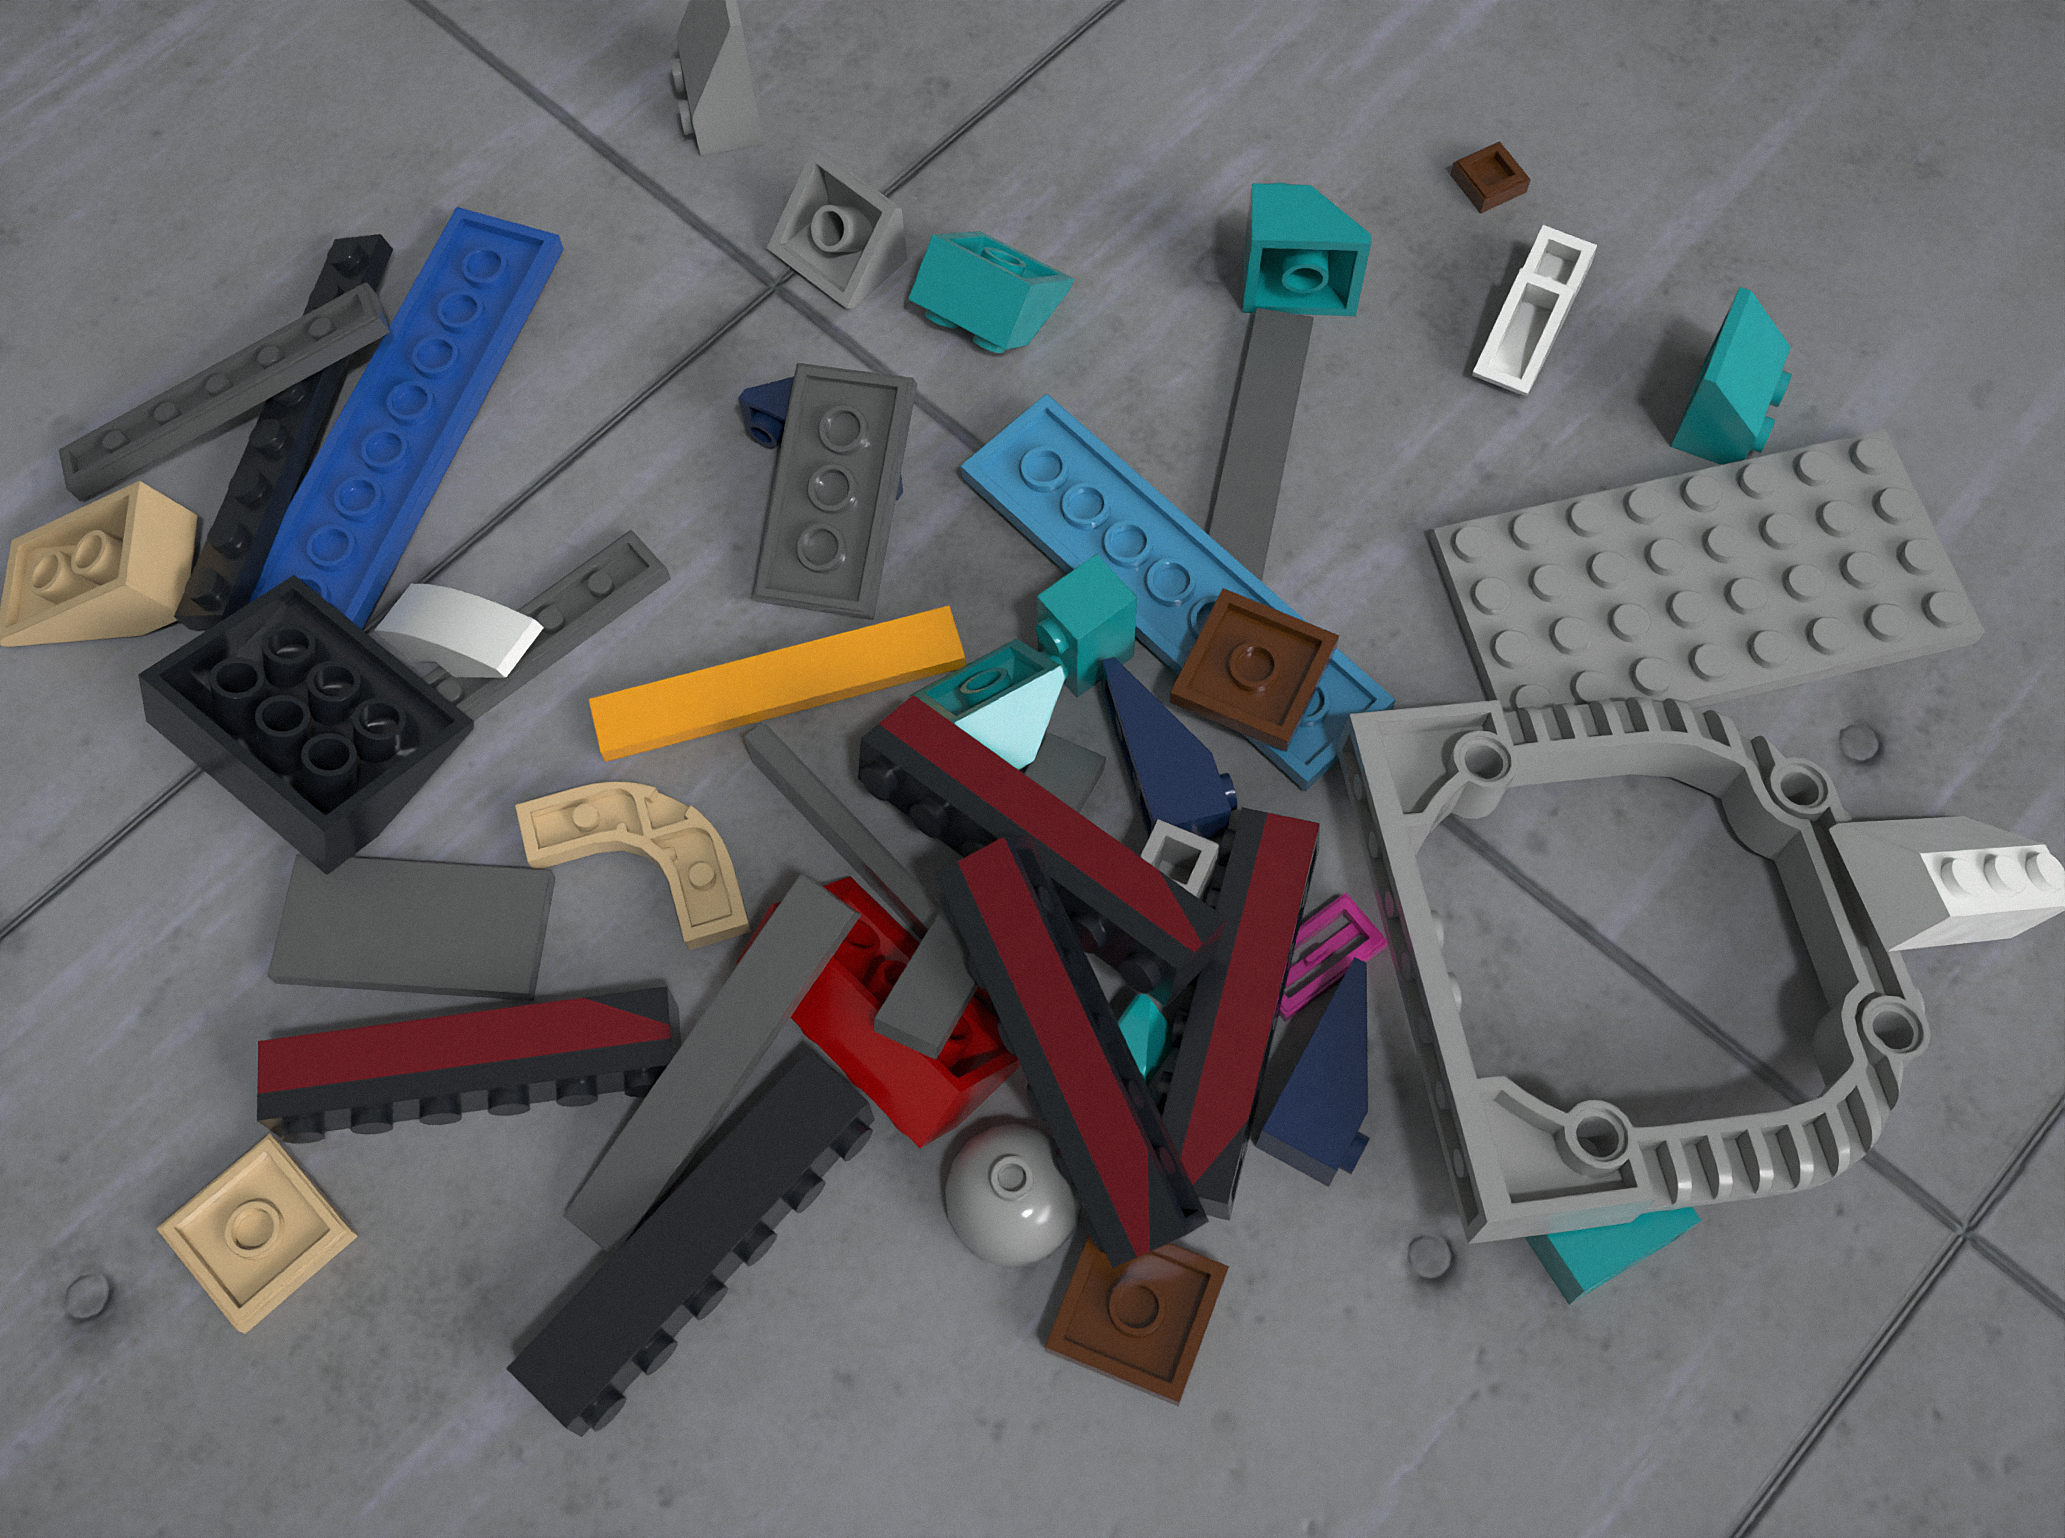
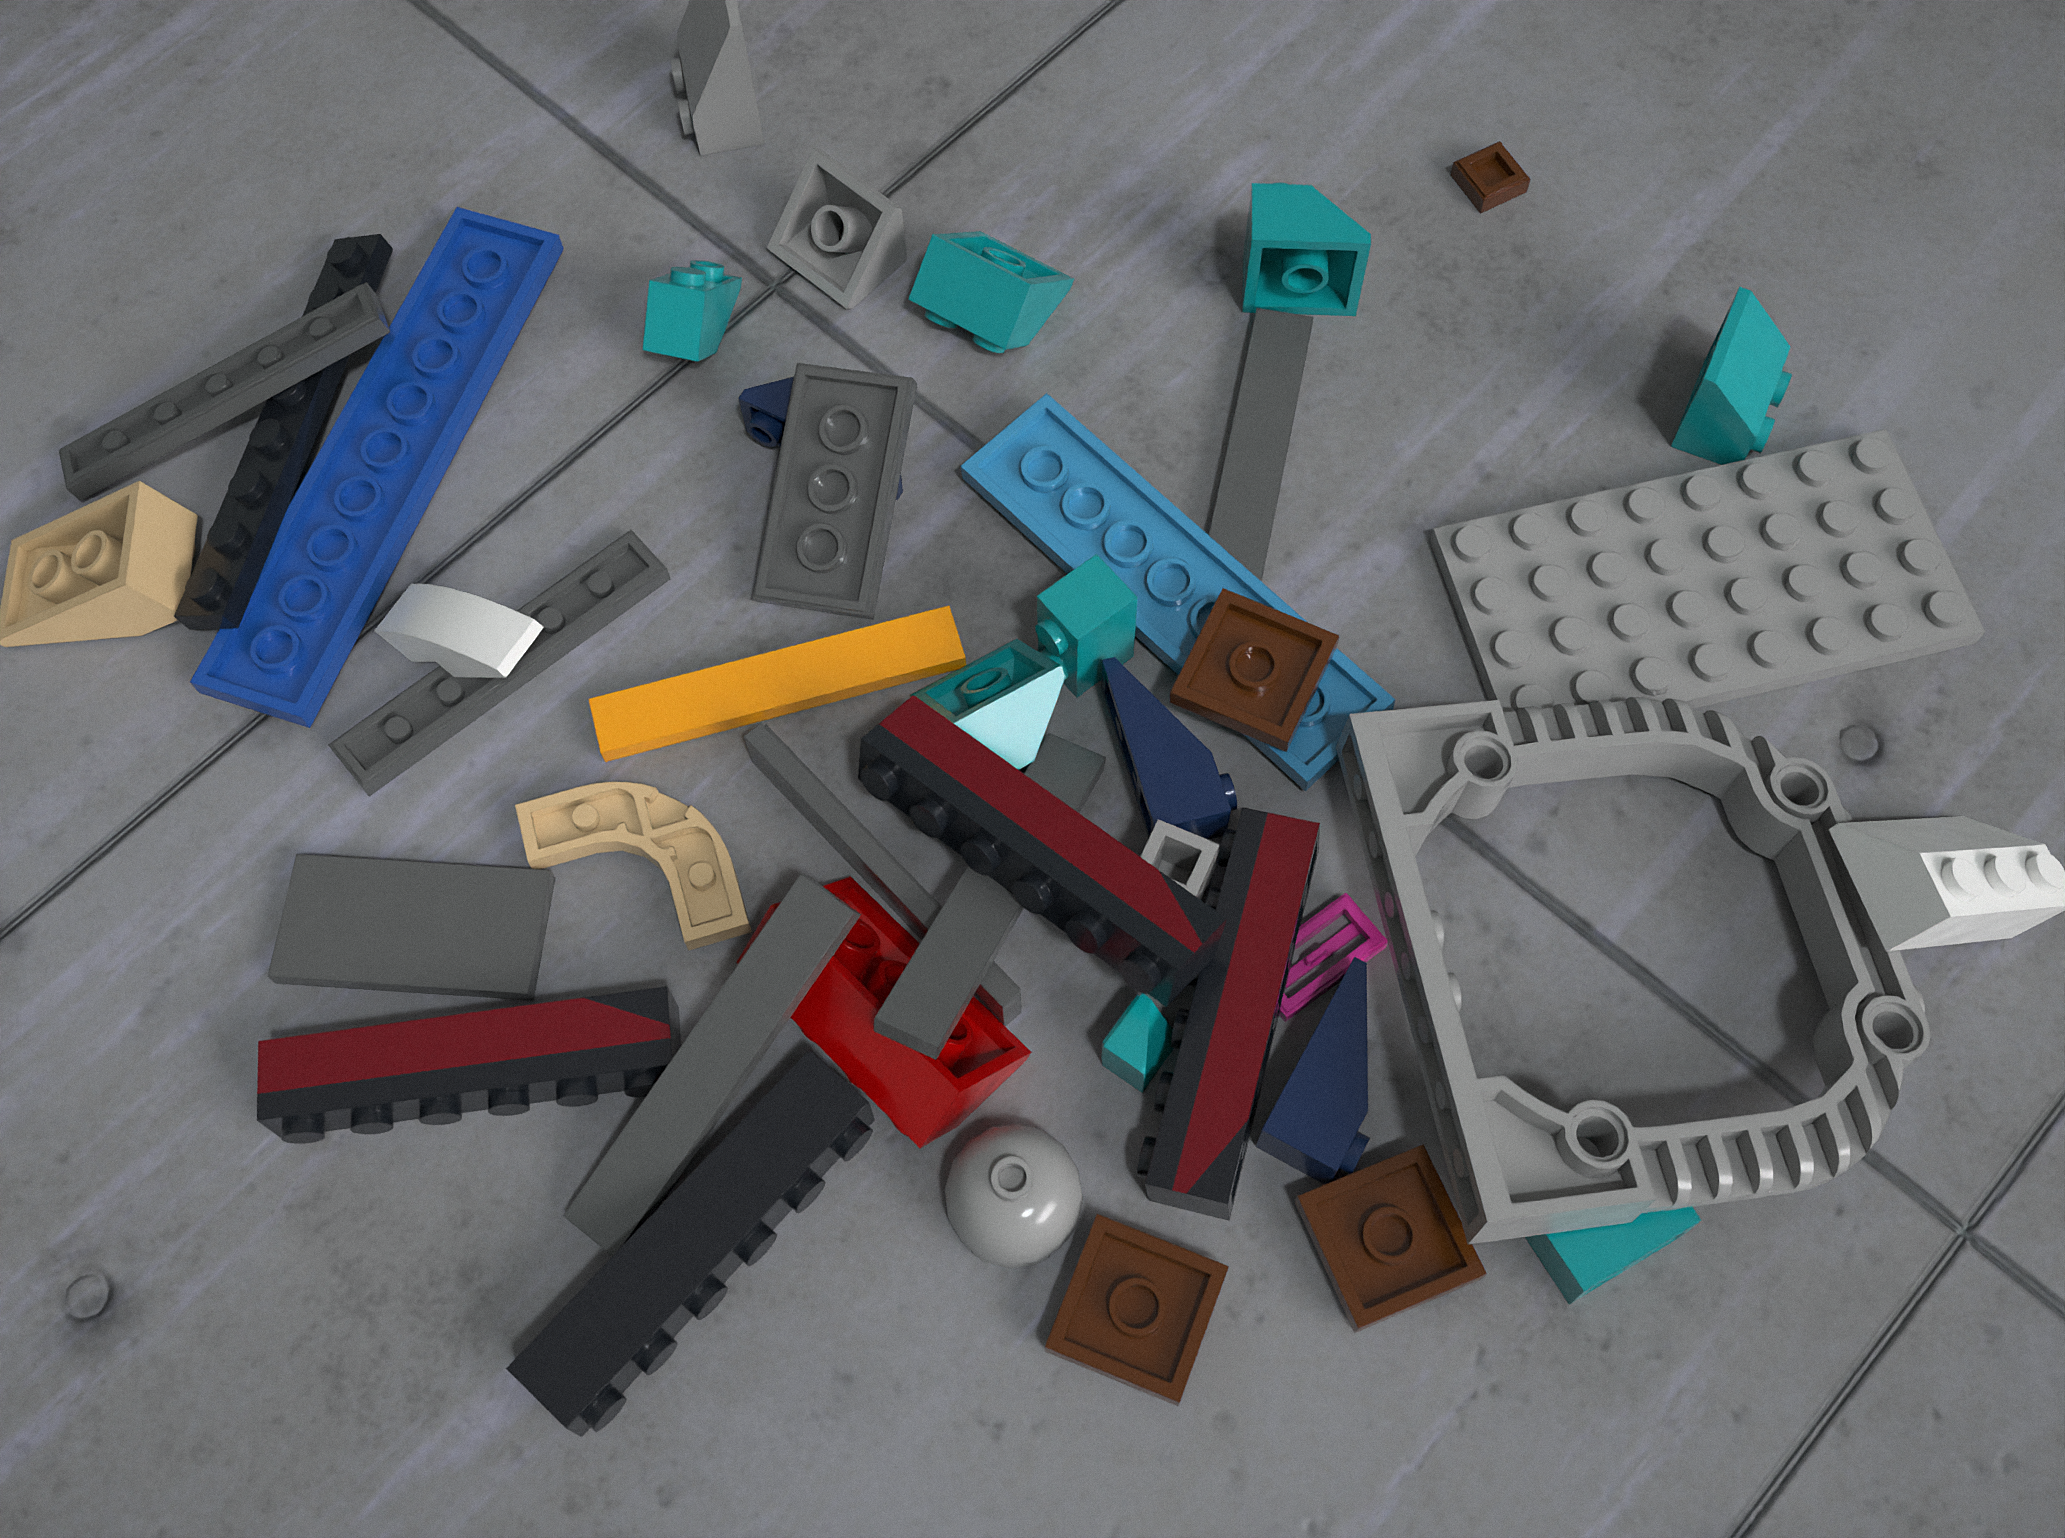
(257, 1233): tan tile -> none
(304, 720): black slope -> none
(689, 310): none -> teal slope
(1070, 1050): brick -> none
(1389, 1238): none -> reddish brown plate
(1535, 310): white slope -> none

